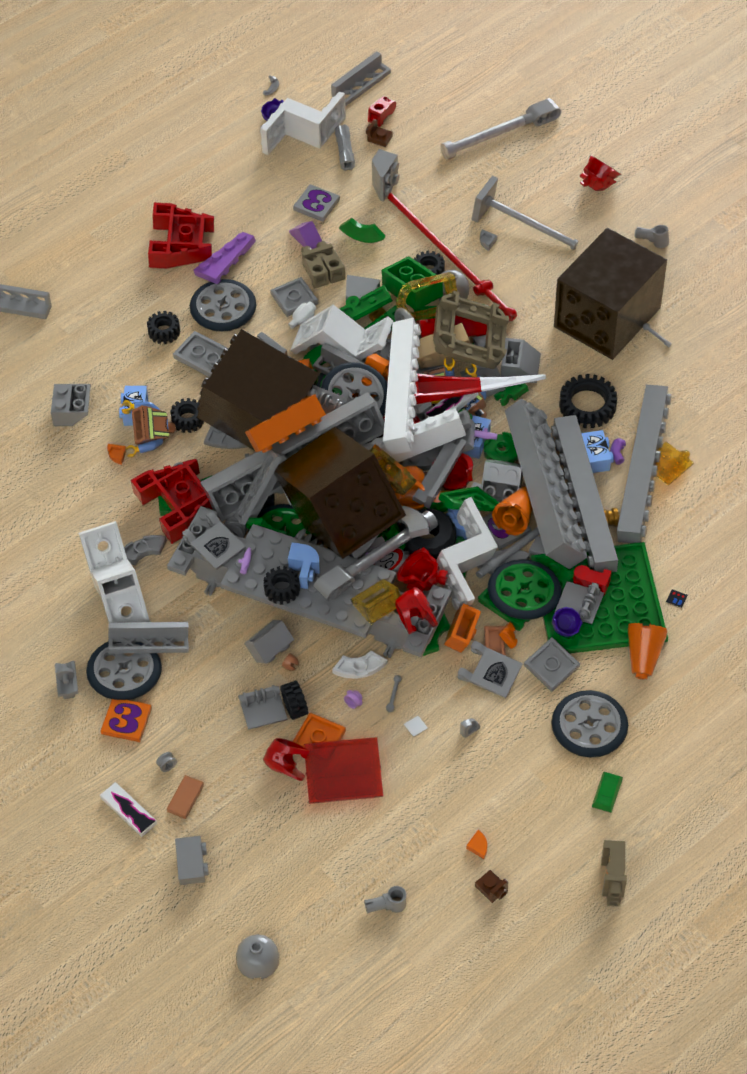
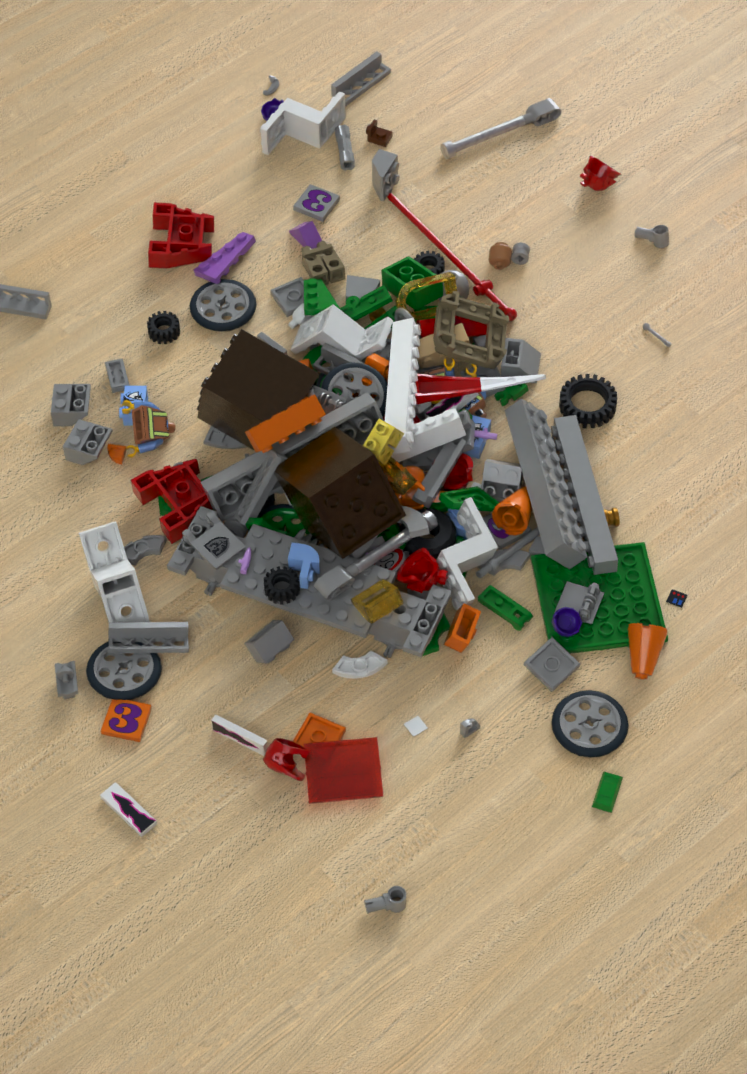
(85, 442): none -> light grey slope
(117, 375): none -> light grey plate
(166, 761): light grey bush -> none
(185, 797): nougat tile -> none
(186, 423): black tyre -> none
(190, 860): light grey brick -> none
(199, 353): light grey plate -> none
(239, 735): none -> white tile
(257, 956): light grey cylinder -> none
(262, 707): light grey hinge -> none
(289, 661): nougat hinge -> none
(294, 700): black tyre -> none
(316, 297): none -> green wing
(353, 699): lavender plate -> none
(362, 232): green tile -> none
(380, 437): none -> light yellow hips
(381, 110): red leg -> none
(390, 707): light grey hinge -> none
(414, 603): red helmet -> none
(478, 844): orange tile -> none
(486, 199): light grey tile -> none
(487, 239): light grey tile -> none
(492, 451): green plate -> none
(492, 886): reddish brown bracket -> none
(493, 640): nougat tile -> none
(494, 671): light grey flag -> none
(500, 255): none -> medium nougat head
(508, 635): orange tile -> none
(520, 253): none -> light grey wheel
(533, 609): wedge -> none
(585, 577): red leg -> none
(597, 451): light blue brick -> none
(609, 293): dark brown container -> none
(614, 881): dark tan hips -> none
(615, 448): medium lavender arm -> none
(642, 465): light grey brick -> none
(672, 463): clear yellow hinge -> none

